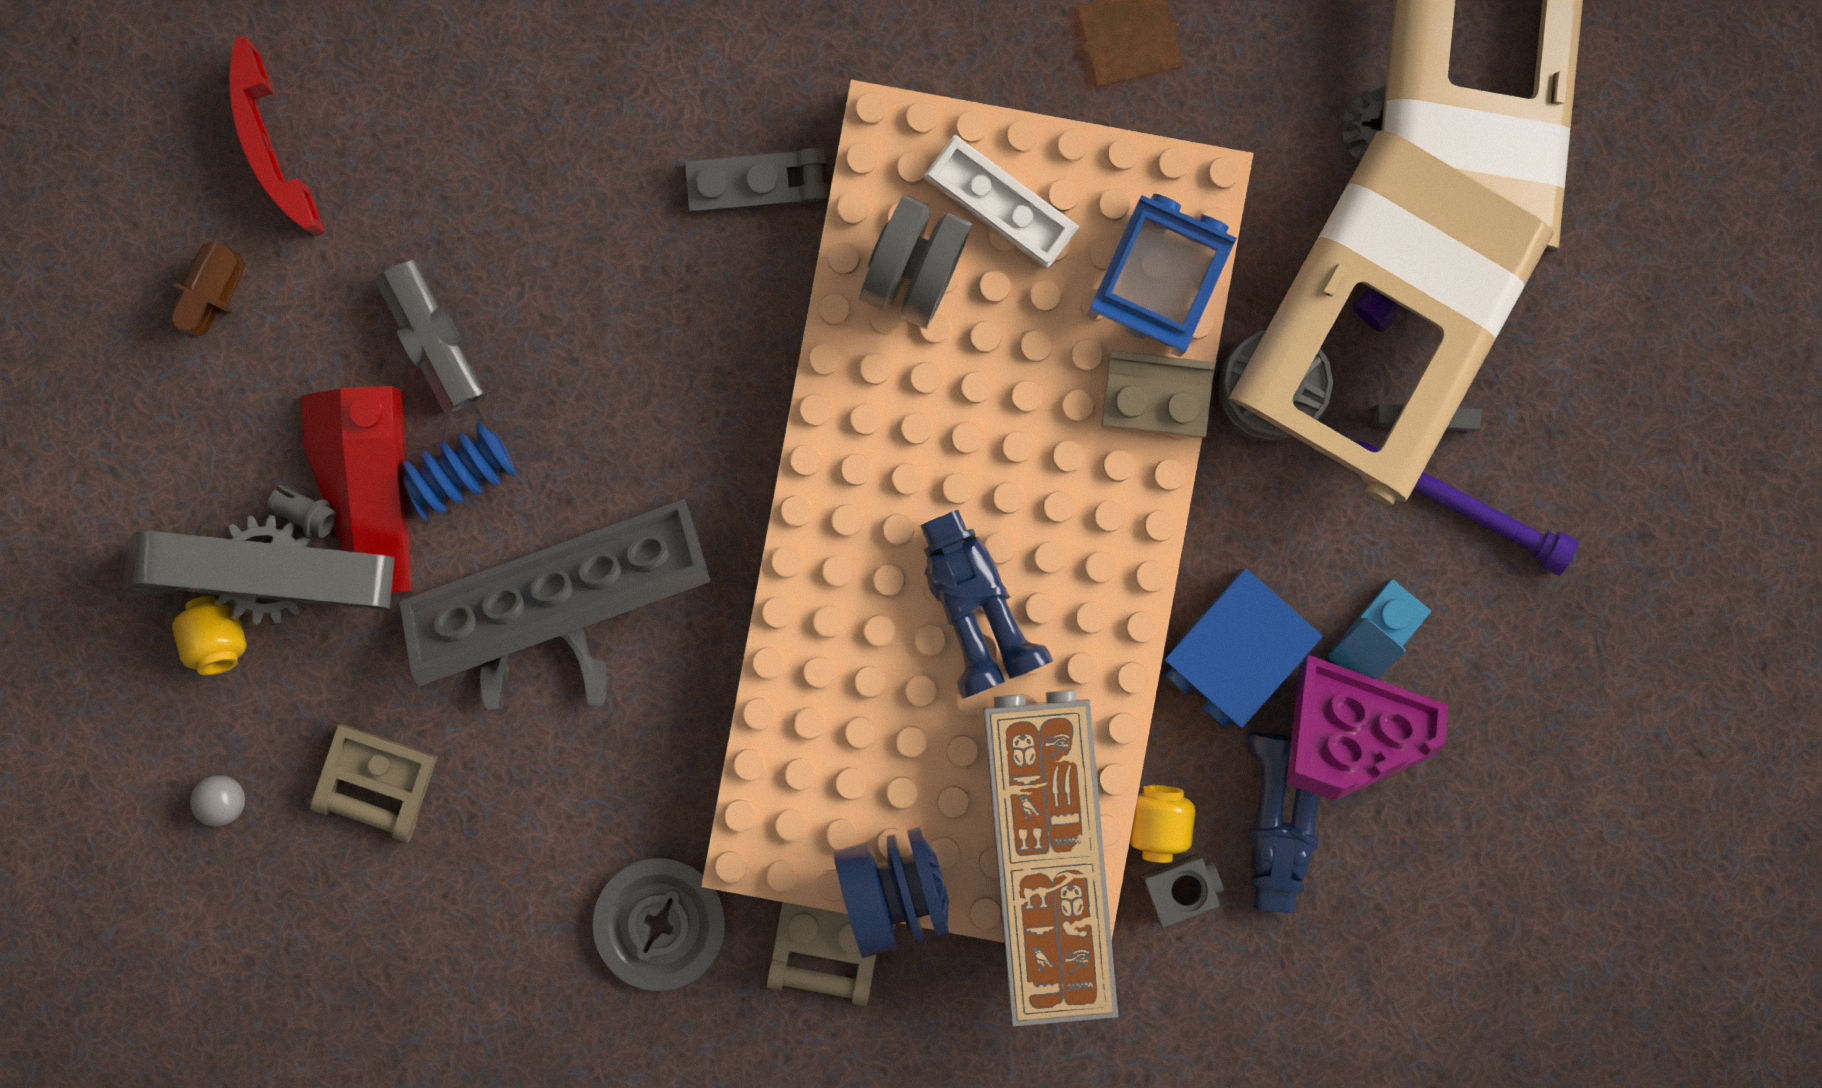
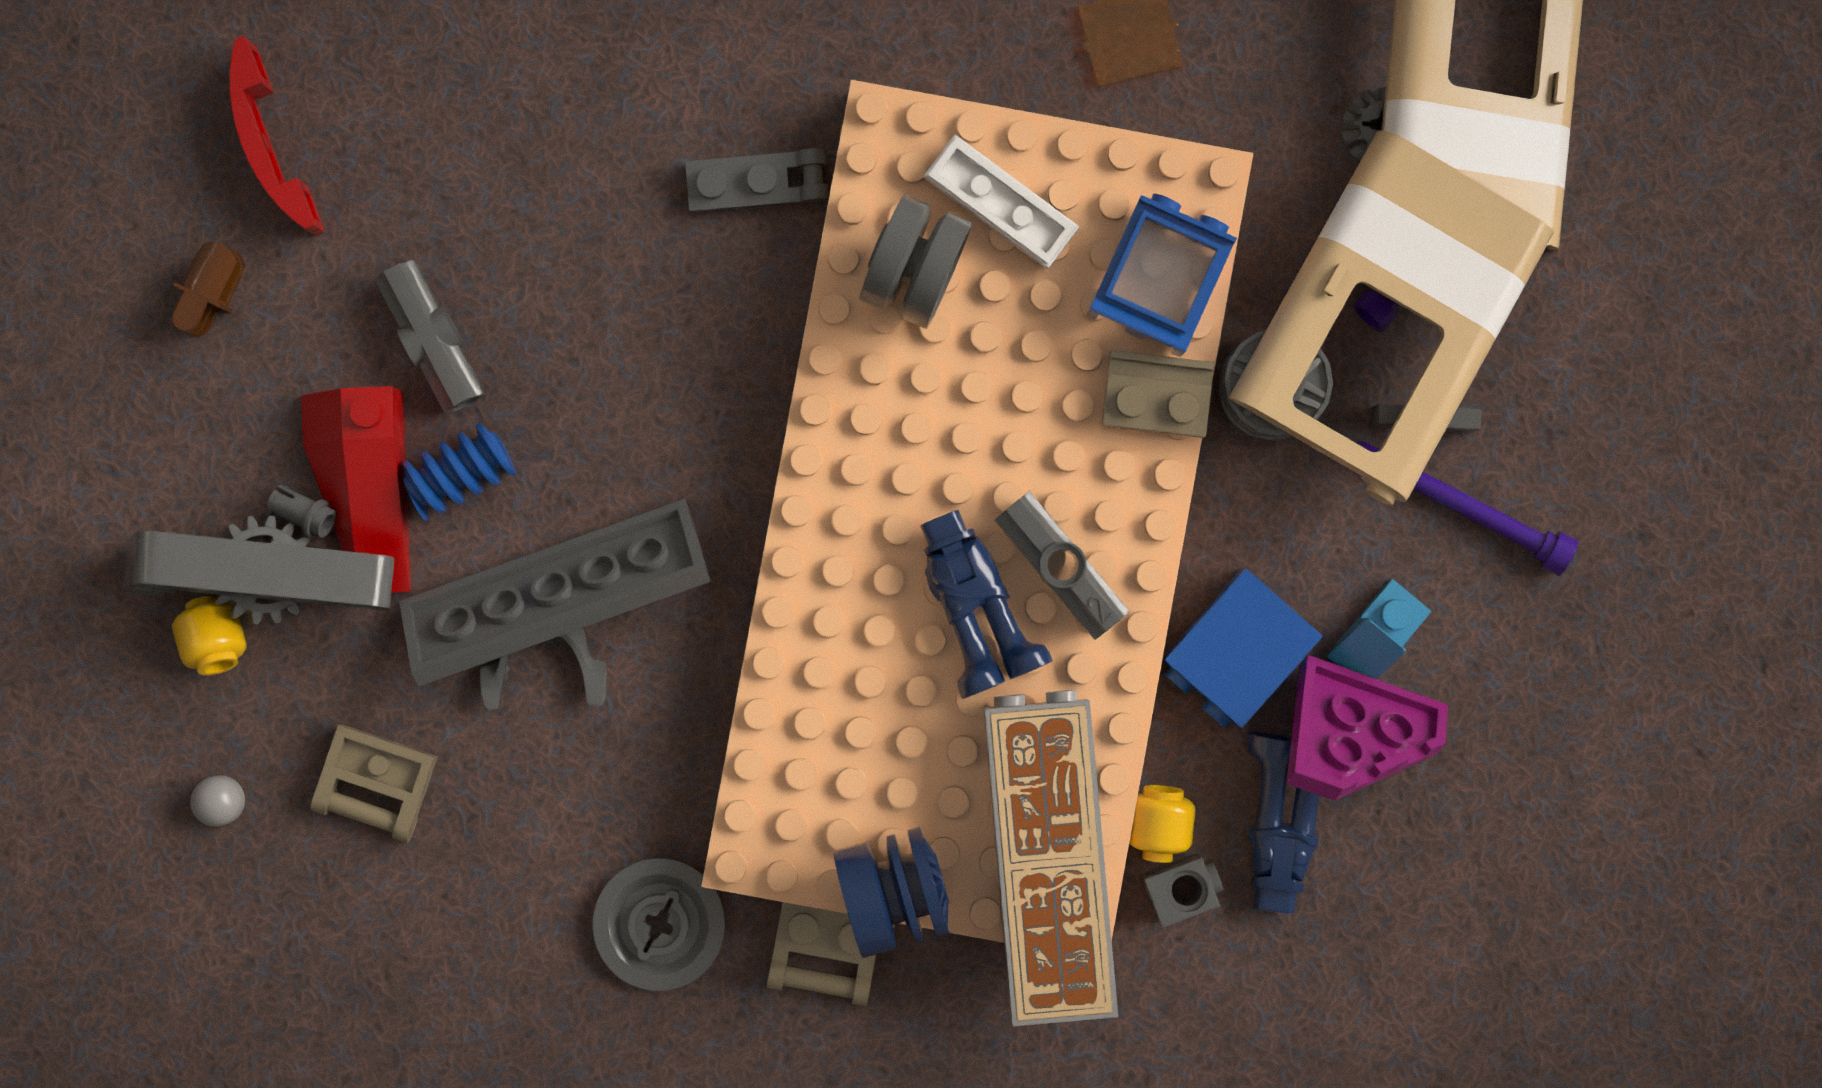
(1086, 591): none -> dark grey piece

